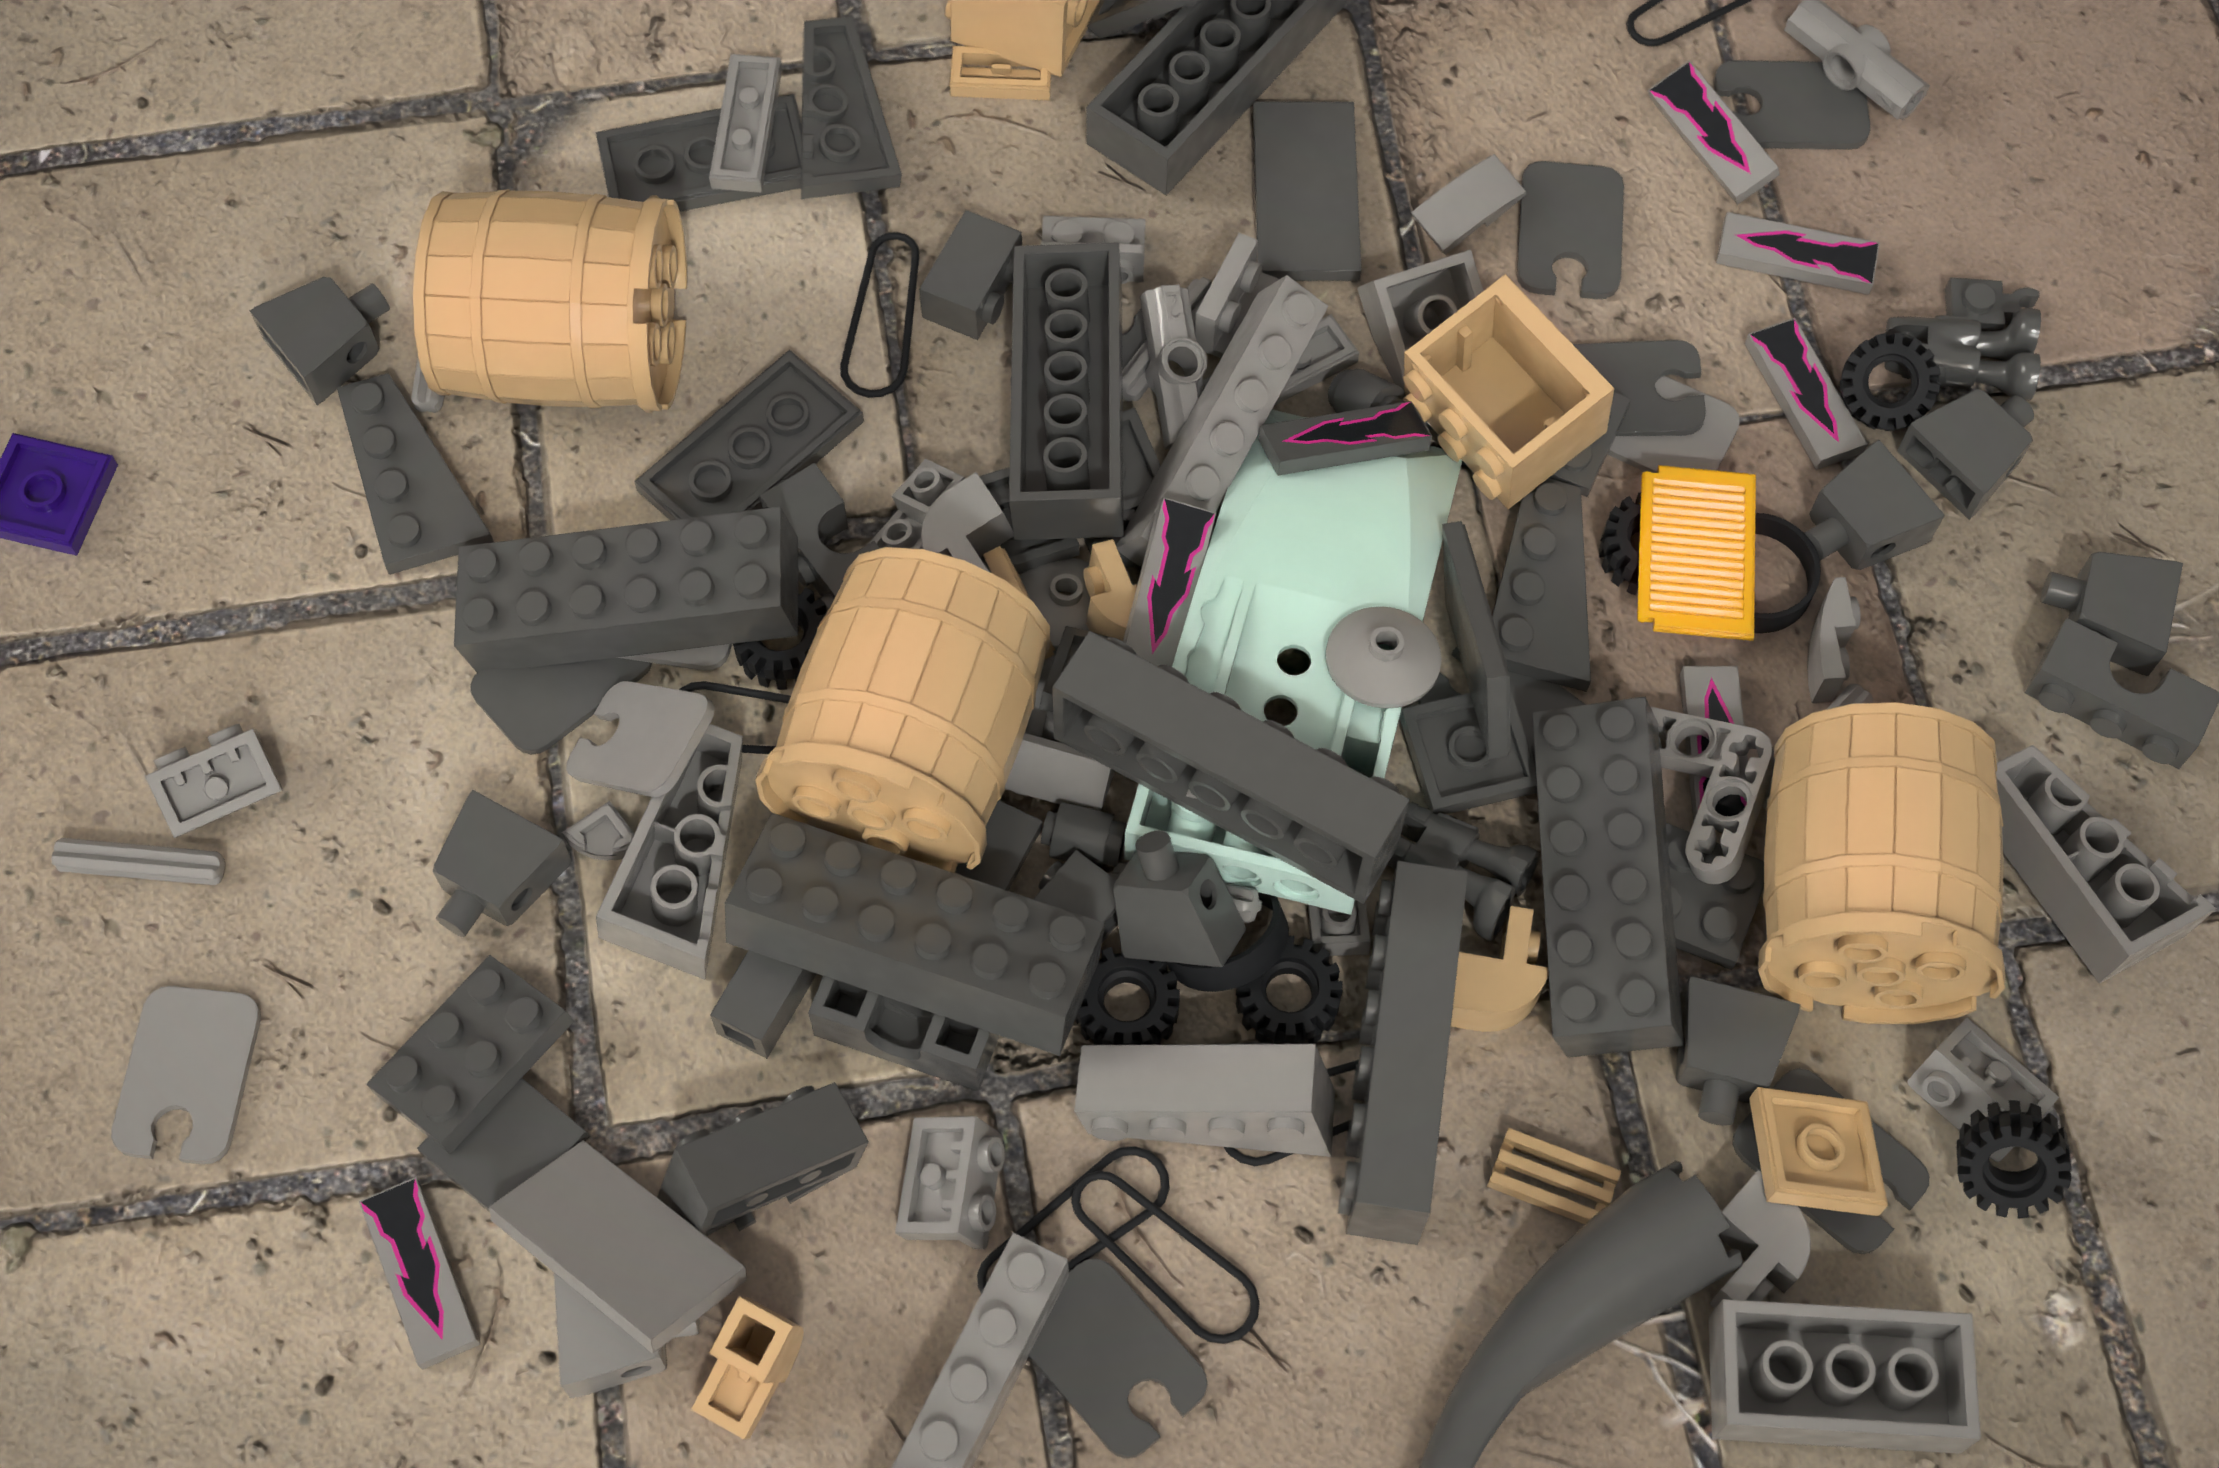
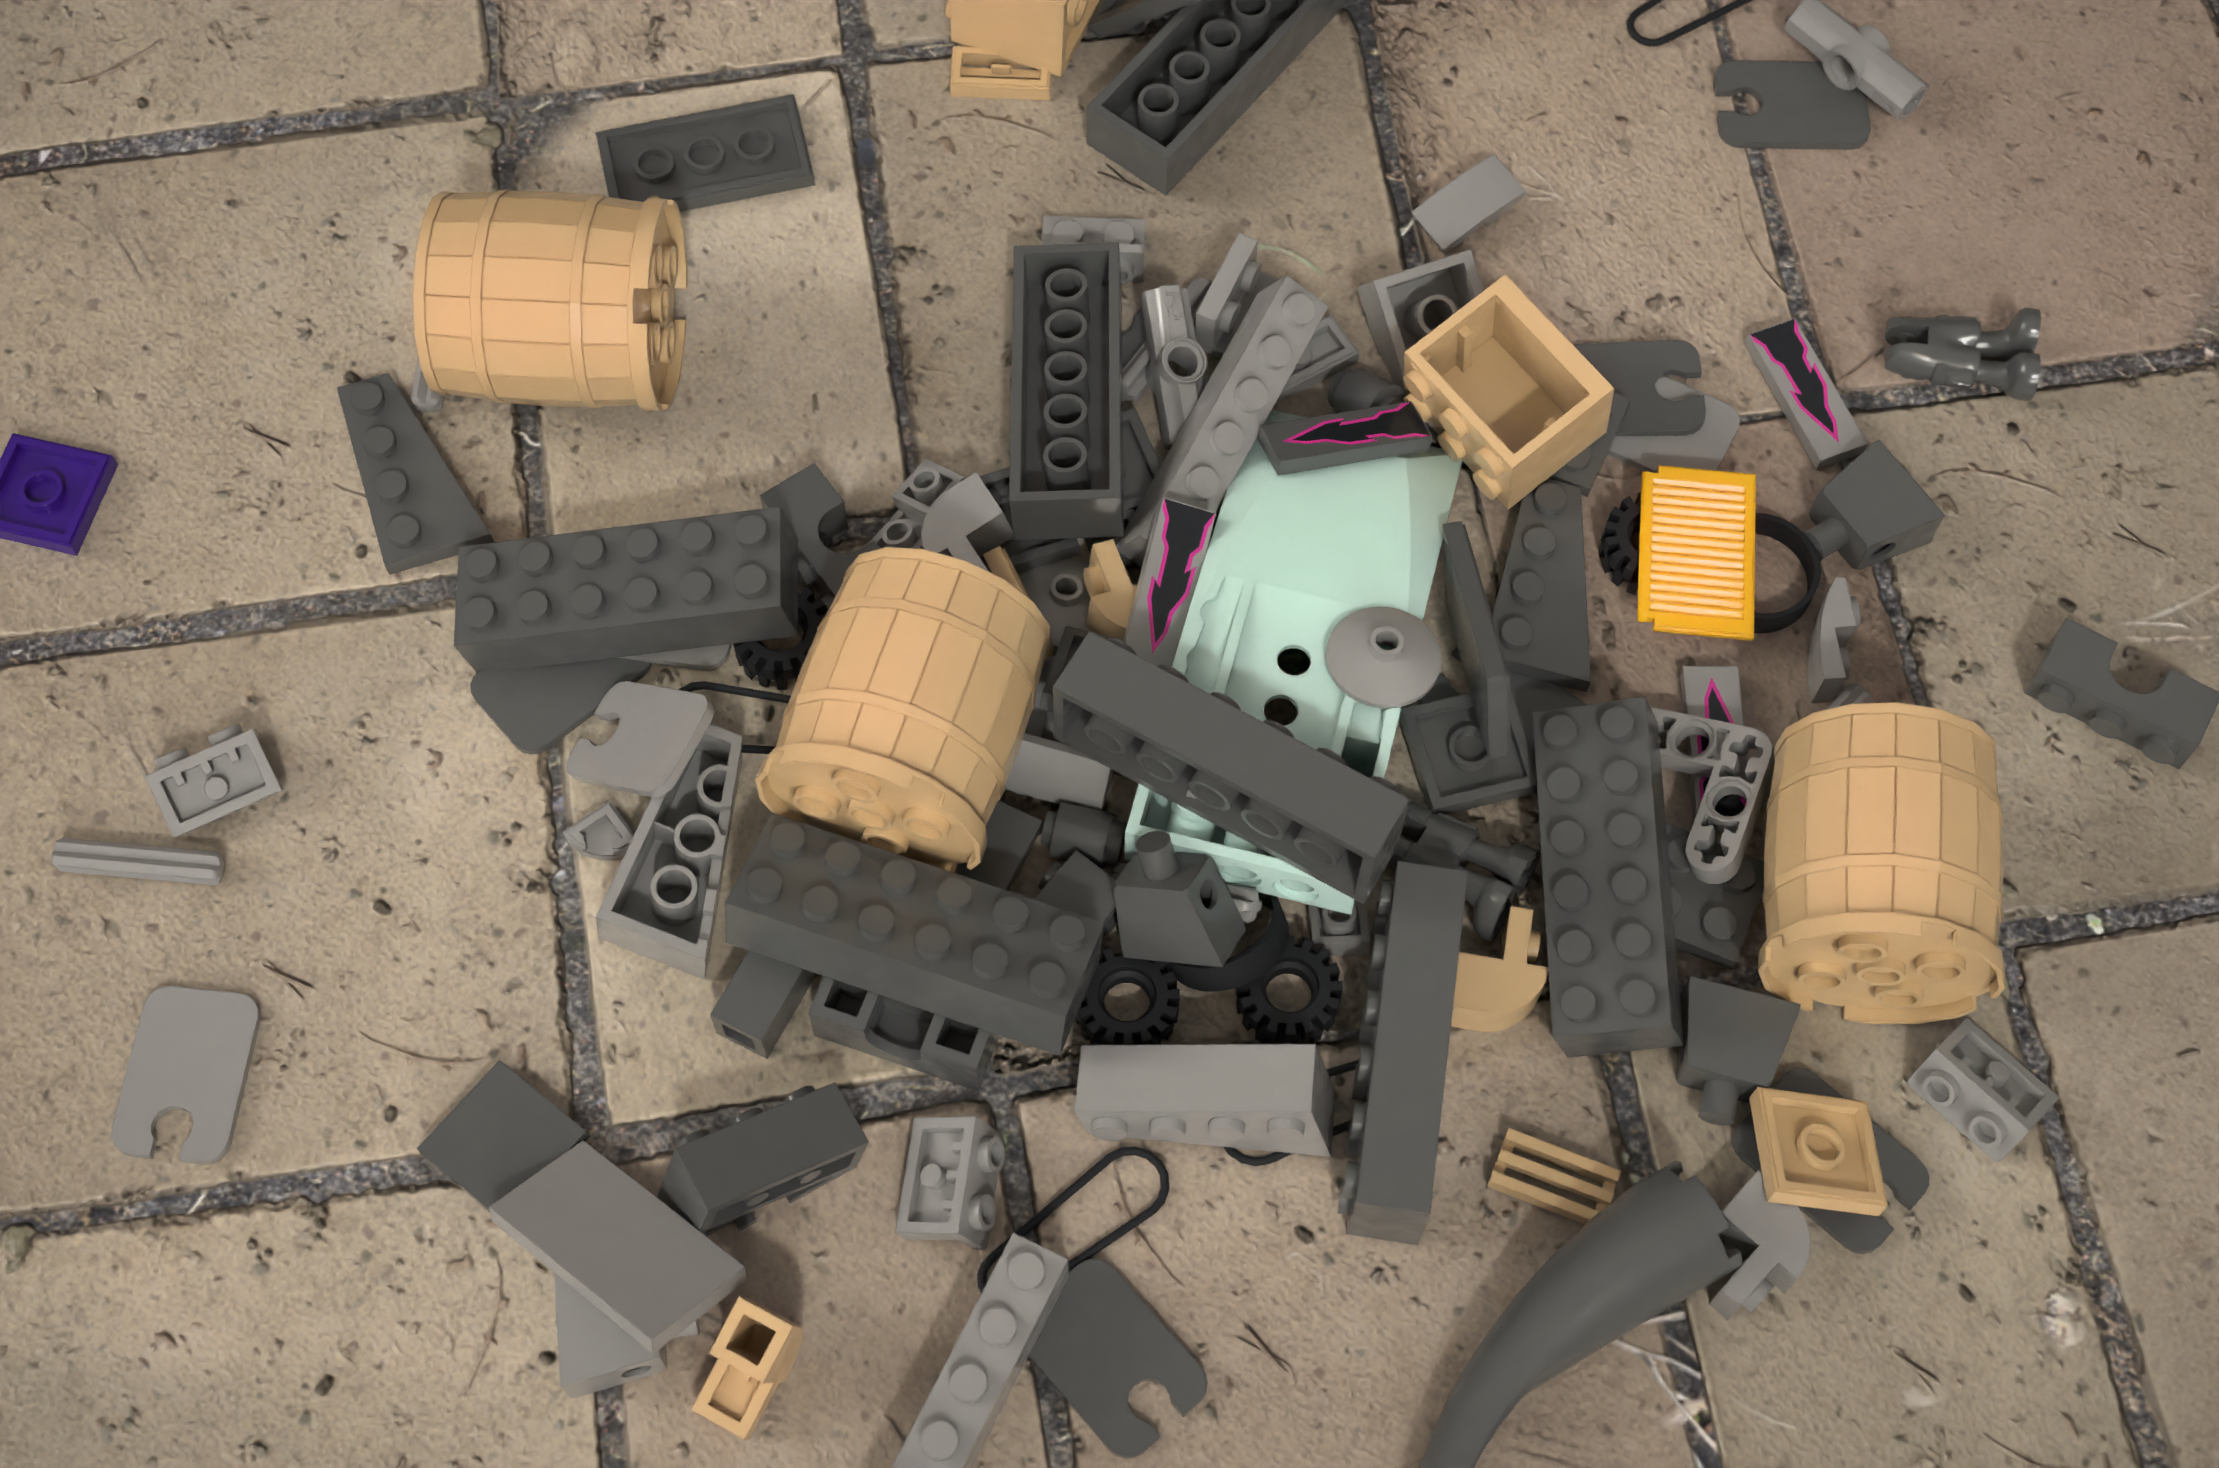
(321, 333): dark grey torso -> none
(419, 1273): tile -> none
(470, 1053): dark grey plate -> none
(495, 865): dark grey torso -> none
(745, 123): light grey tile -> none
(751, 443): dark grey tile -> none
(842, 120): dark grey wing -> none
(908, 318): black piece -> none
(970, 276): dark grey brick -> none
(1186, 1234): black piece -> none
(1306, 190): dark grey tile -> none
(1571, 215): dark grey piece -> none
(1713, 132): tile -> none
(1798, 253): tile -> none
(1843, 1376): light grey brick -> none
(1890, 348): black tyre -> none
(1969, 447): dark grey torso -> none
(1986, 301): dark grey plate -> none
(2013, 1188): black tyre -> none
(2086, 872): light grey wedge -> none
(2123, 600): dark grey torso -> none

